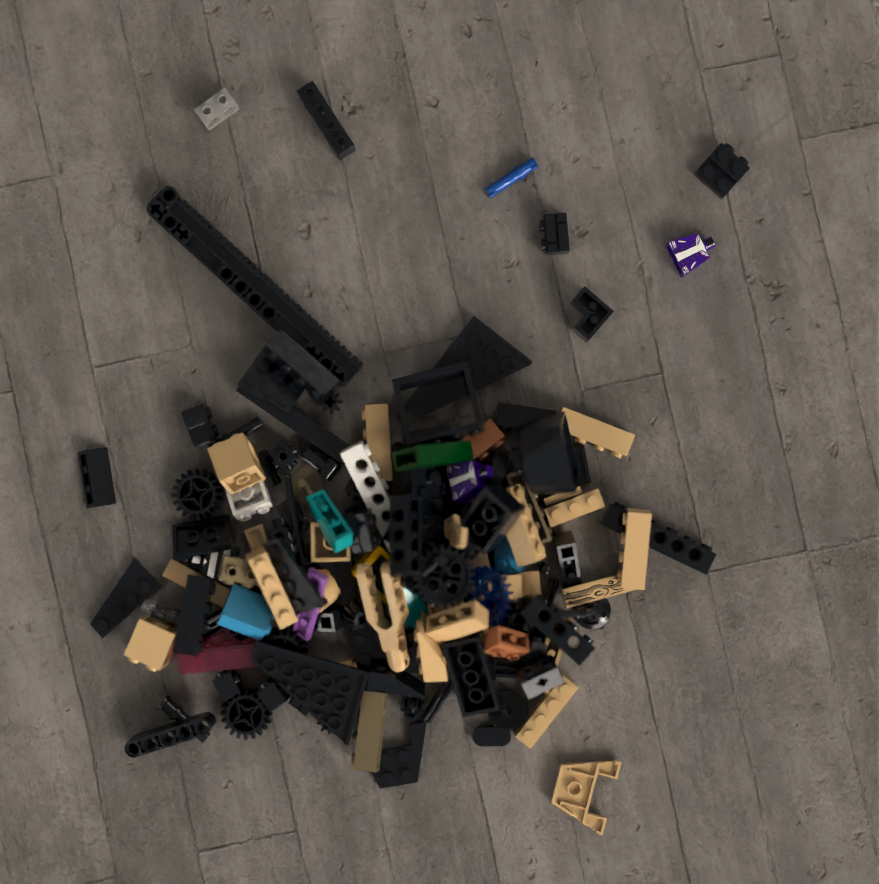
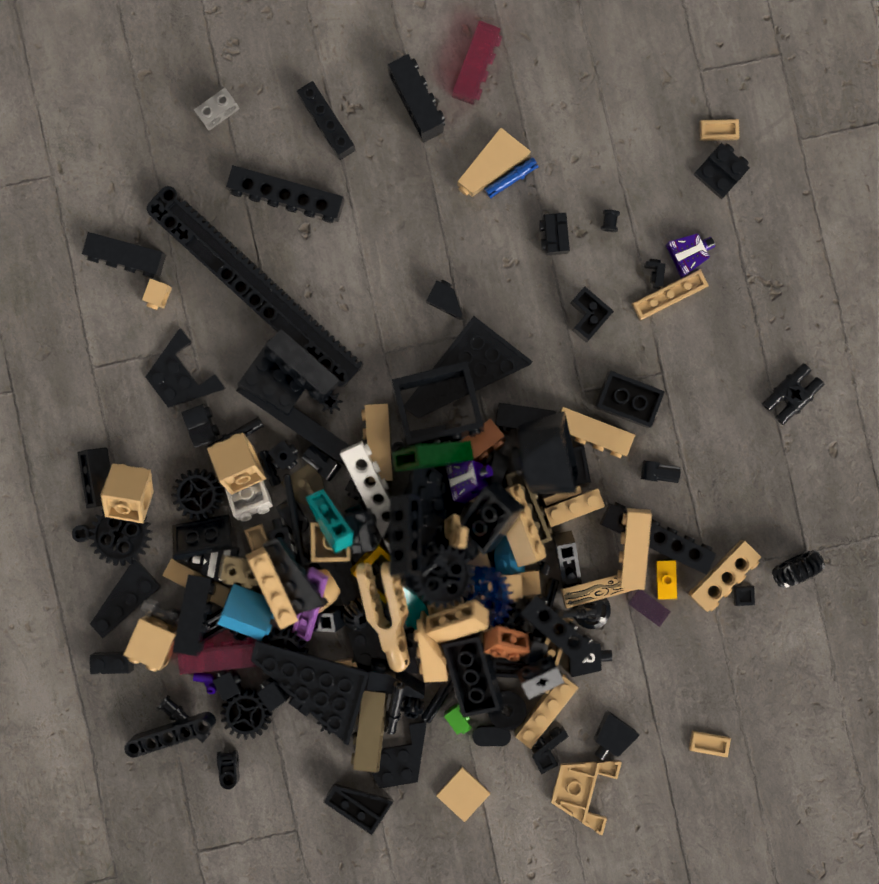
(81, 539): none -> black bush
(110, 663): none -> black brick
(123, 254): none -> black brick
(127, 493): none -> tan brick
(136, 542): none -> black gear
(156, 294): none -> tan brick
(172, 378): none -> black wing
(207, 679): none -> dark purple arm
(228, 765): none -> black piece
(239, 176): none -> black brick
(358, 806): none -> black wedge
(393, 714): none -> black pin
(415, 97): none -> black brick
(444, 299): none -> black slope
(456, 721): none -> bright green brick
(463, 794): none -> tan tile
(476, 63): none -> clear pink brick
(493, 162): none -> tan slope
(547, 762): none -> black tile
(549, 742): none -> black wing
(592, 662): none -> black torso
(610, 220): none -> black bush
(613, 736): none -> black torso
(629, 399): none -> black brick
(649, 607): none -> clear purple tile
(655, 471): none -> black piece
(657, 276): none -> black bracket
(666, 579): none -> yellow plate
(670, 294): none -> tan tile
(709, 743): none -> tan tile
(714, 576): none -> tan brick
(719, 129): none -> tan tile
(744, 596): none -> black tile
(798, 569): none -> black gear
(802, 395): none -> black pin

